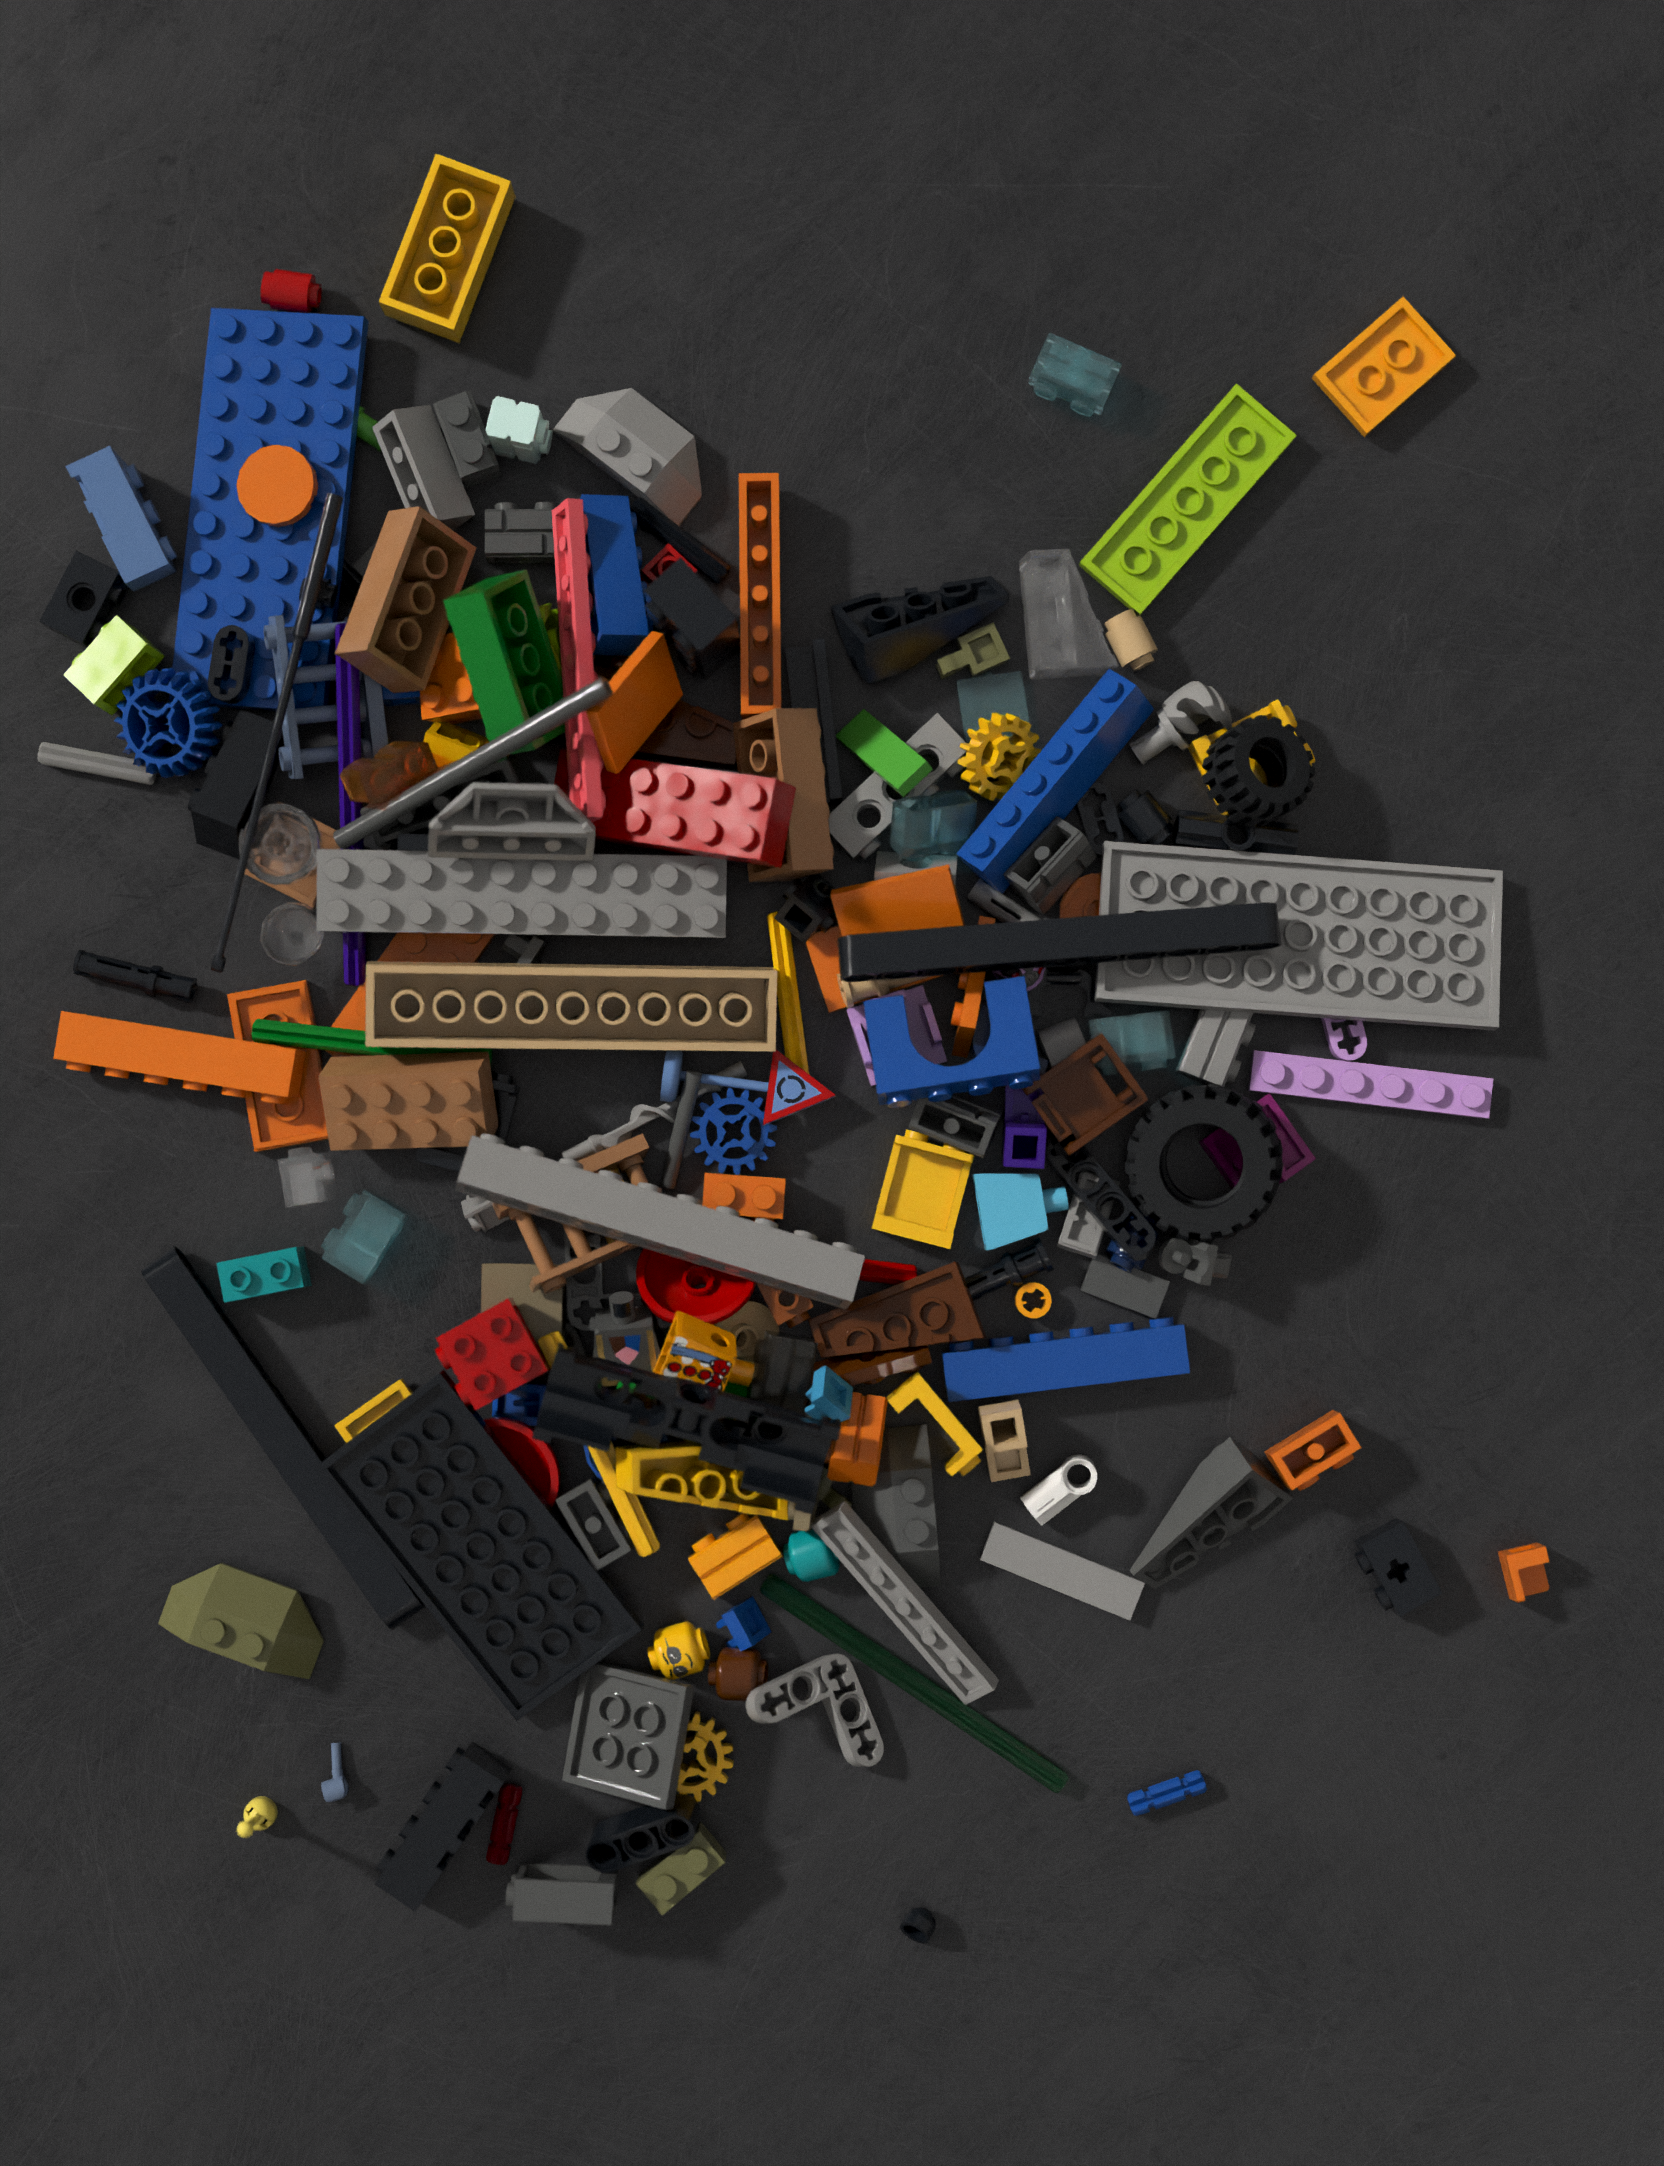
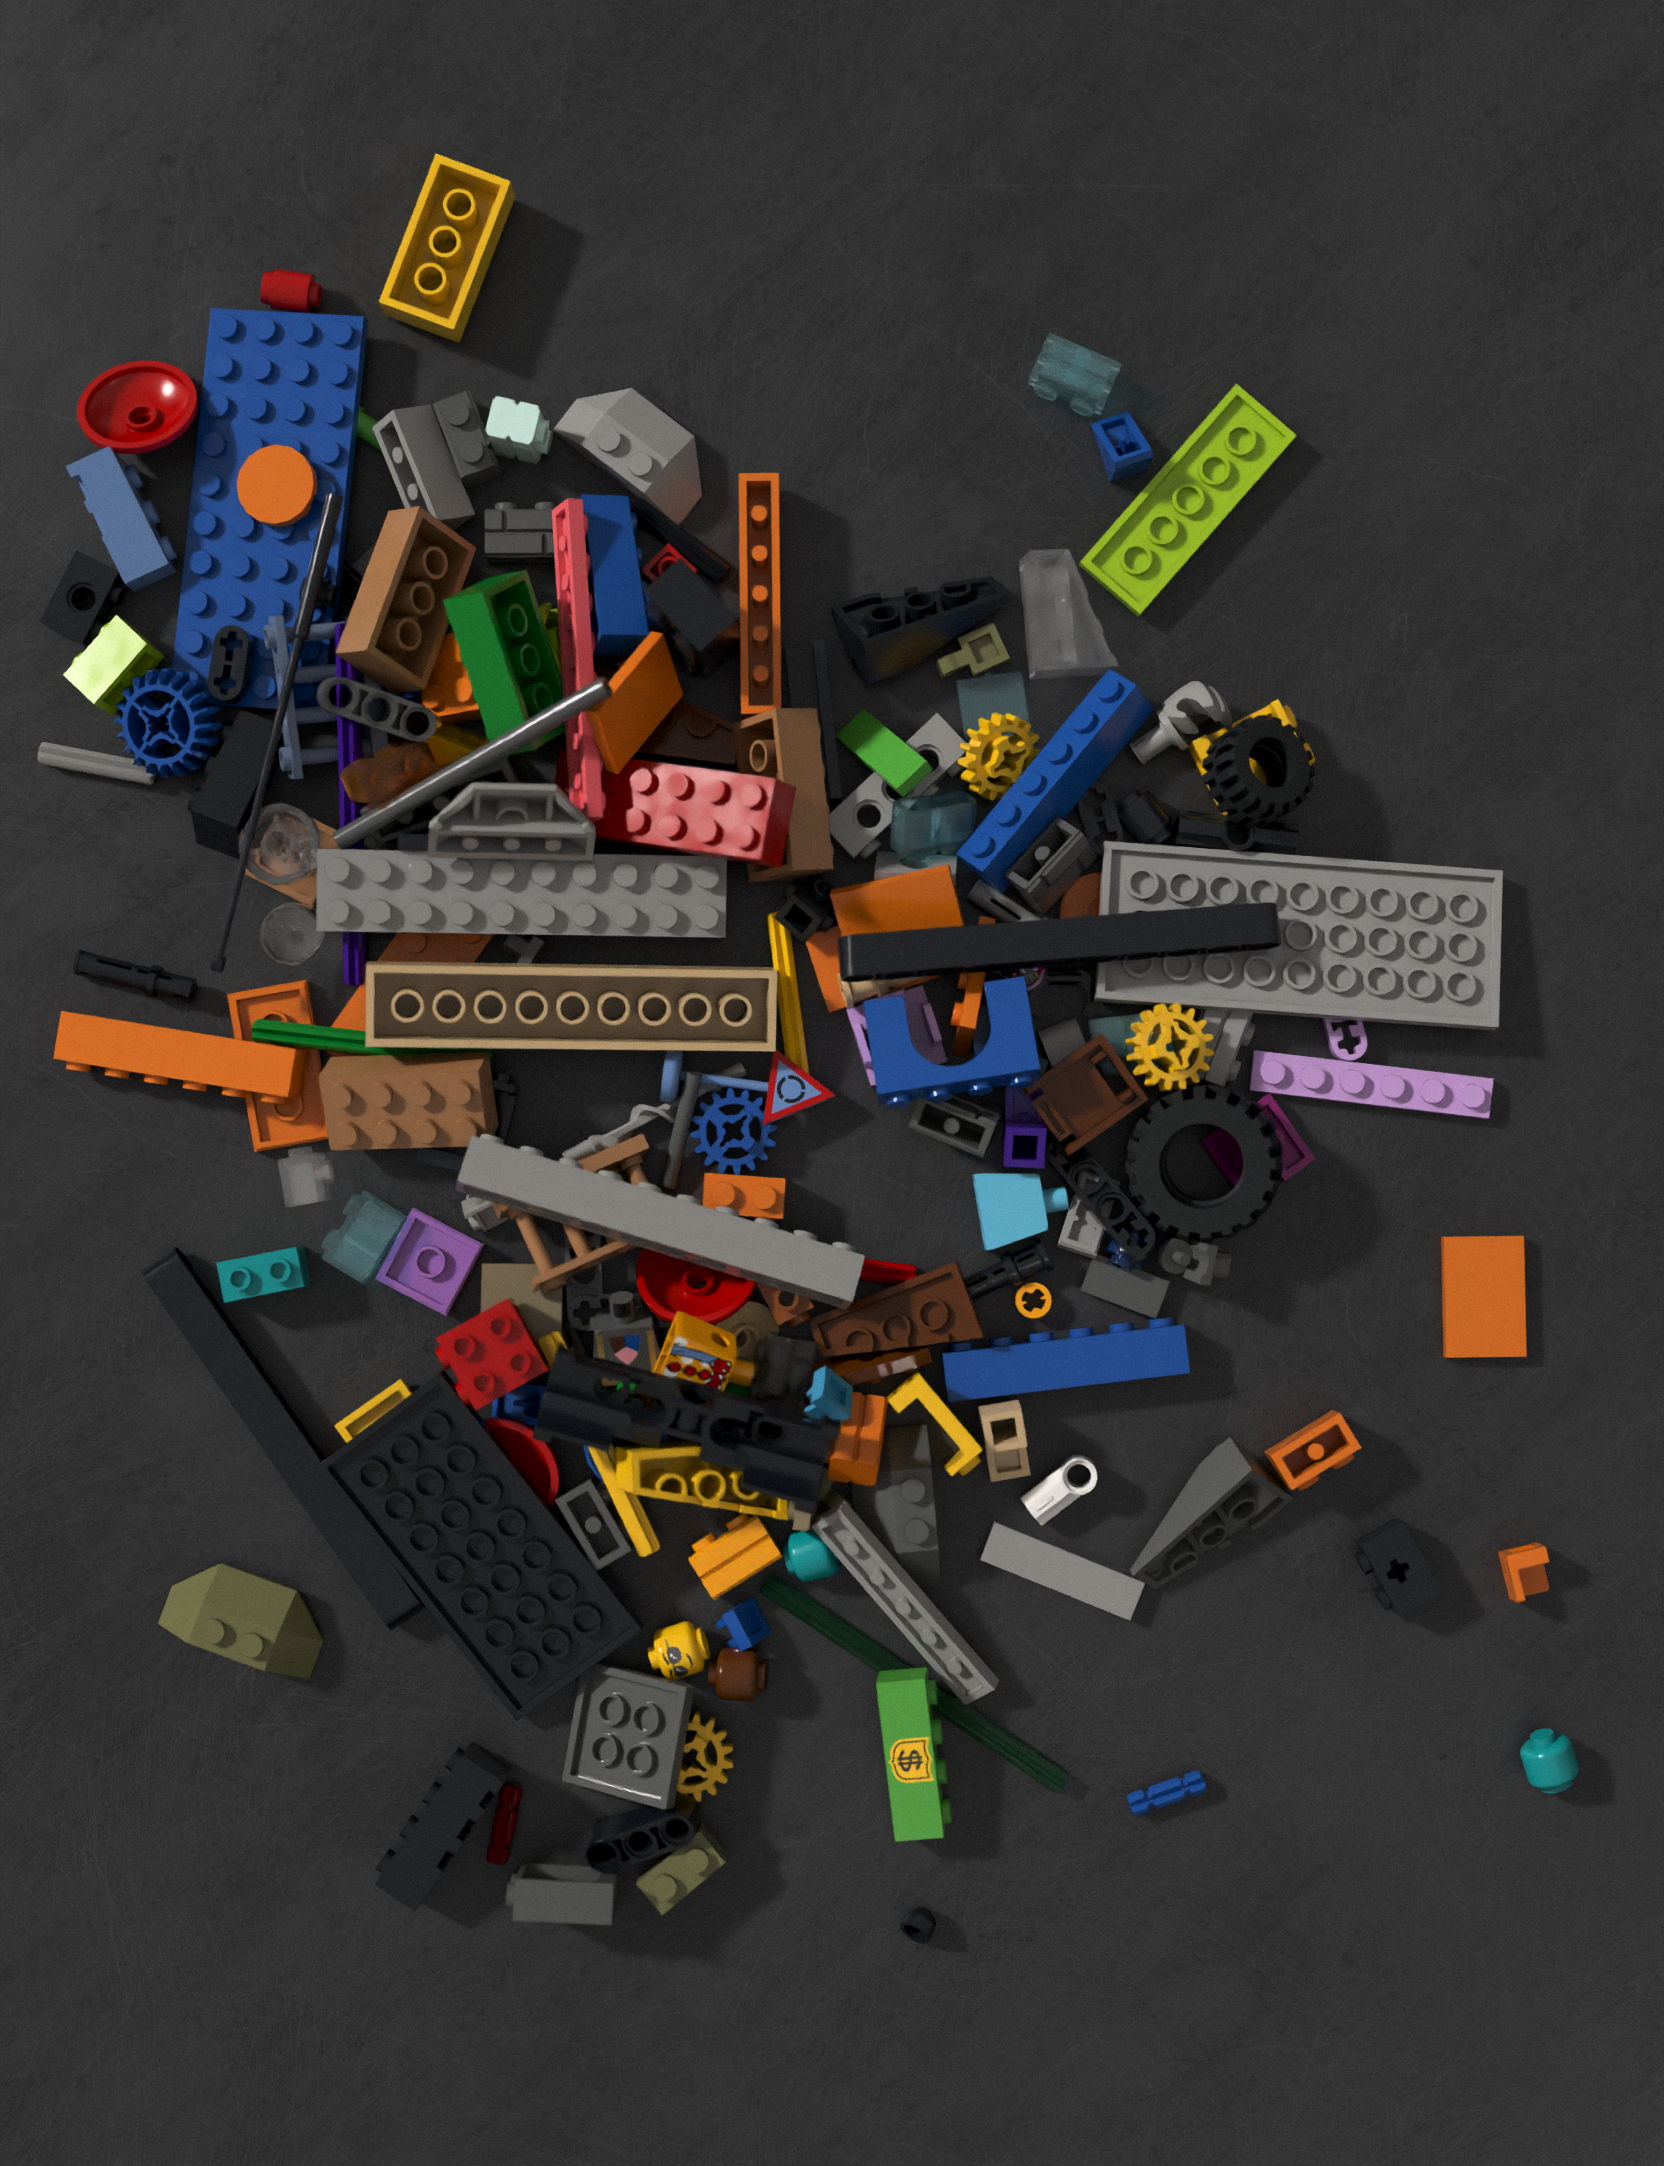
(137, 407): none -> red dish
(263, 1810): light yellow hinge -> none
(337, 1786): sand blue hand -> none
(396, 709): none -> dark grey beam
(430, 1261): none -> medium lavender plate
(823, 1689): light grey beam -> none
(912, 1754): none -> bright green brick
(922, 1190): yellow panel -> none
(1122, 446): none -> blue slope
(1130, 640): tan brick -> none
(1165, 1029): none -> yellow gear
(1383, 366): light orange plate -> none
(1483, 1296): none -> orange tile
(1549, 1761): none -> teal head

